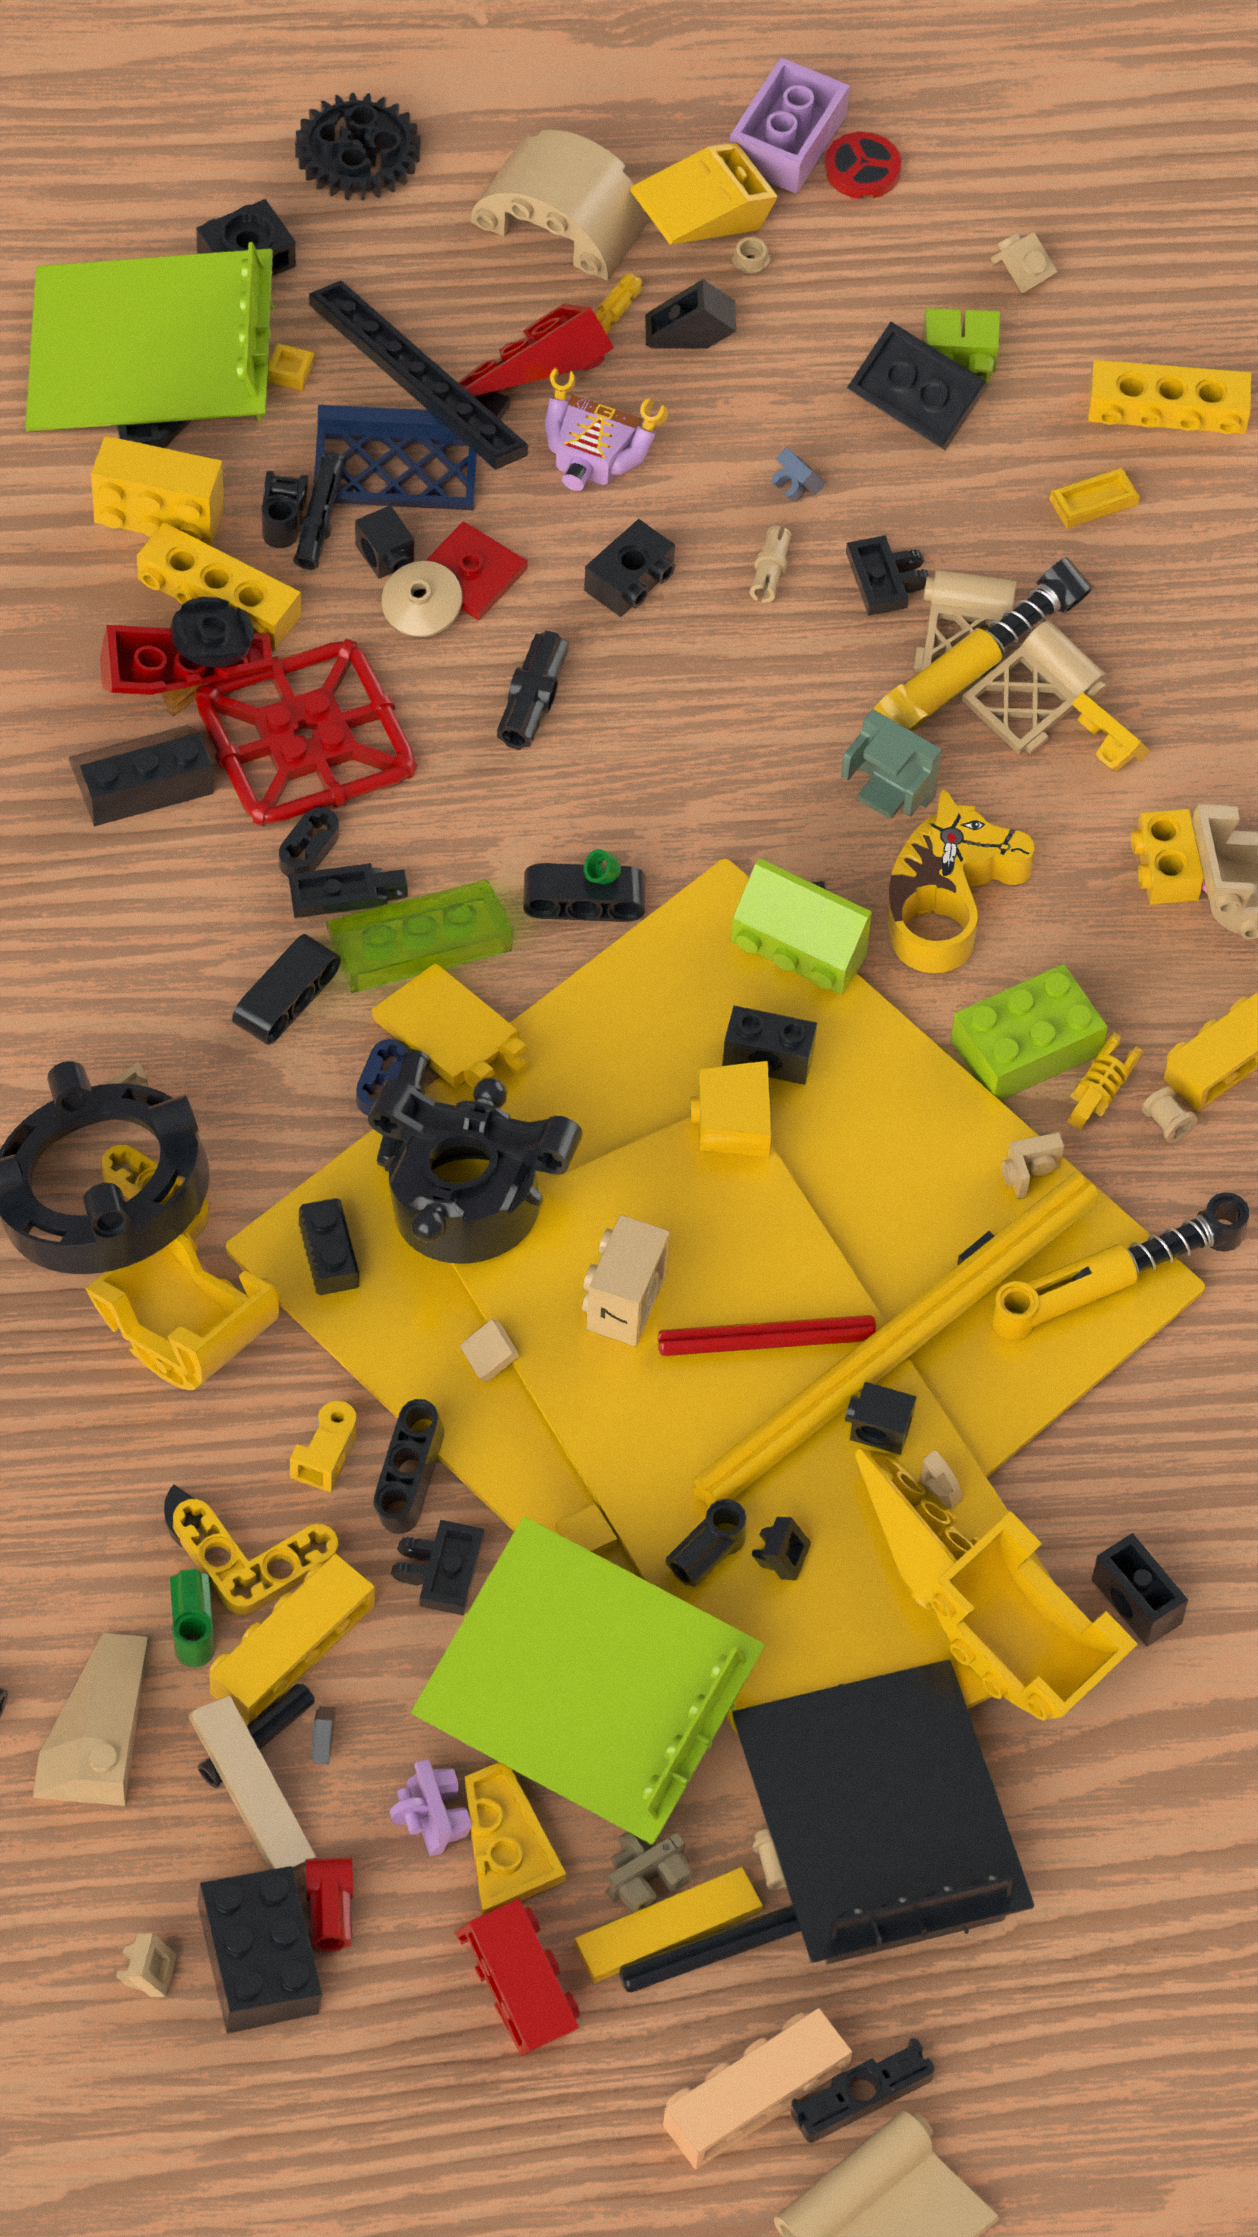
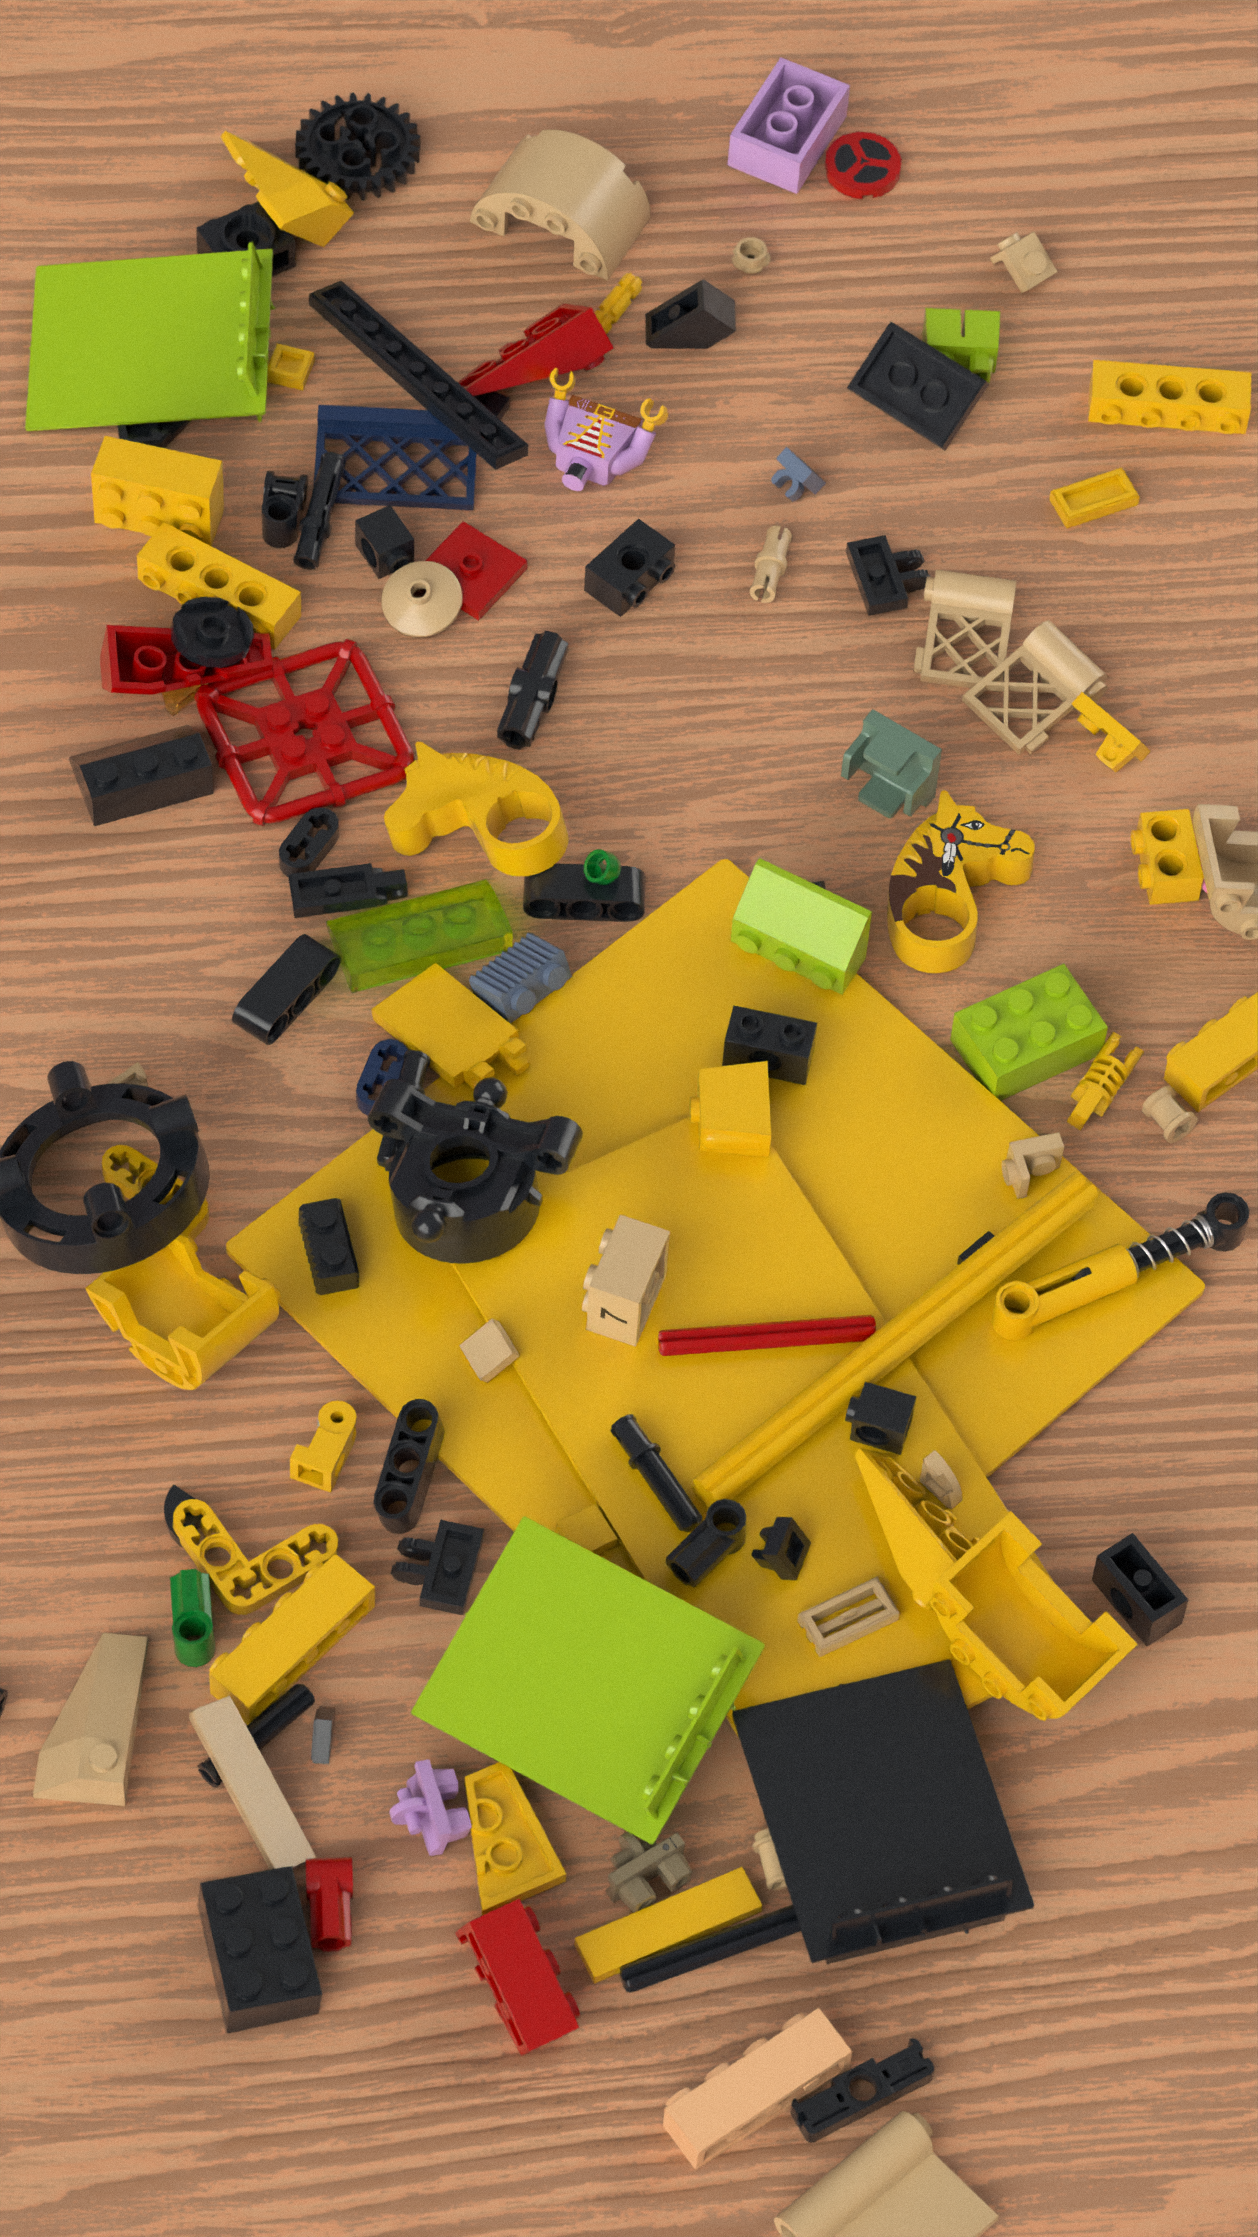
(149, 1965): tan tile -> none
(289, 195): none -> yellow wedge
(480, 794): none -> yellow animal
(521, 977): none -> sand blue brick
(656, 1473): none -> black axle
(707, 195): yellow slope -> none
(860, 1629): none -> tan tile
(978, 652): piece -> none

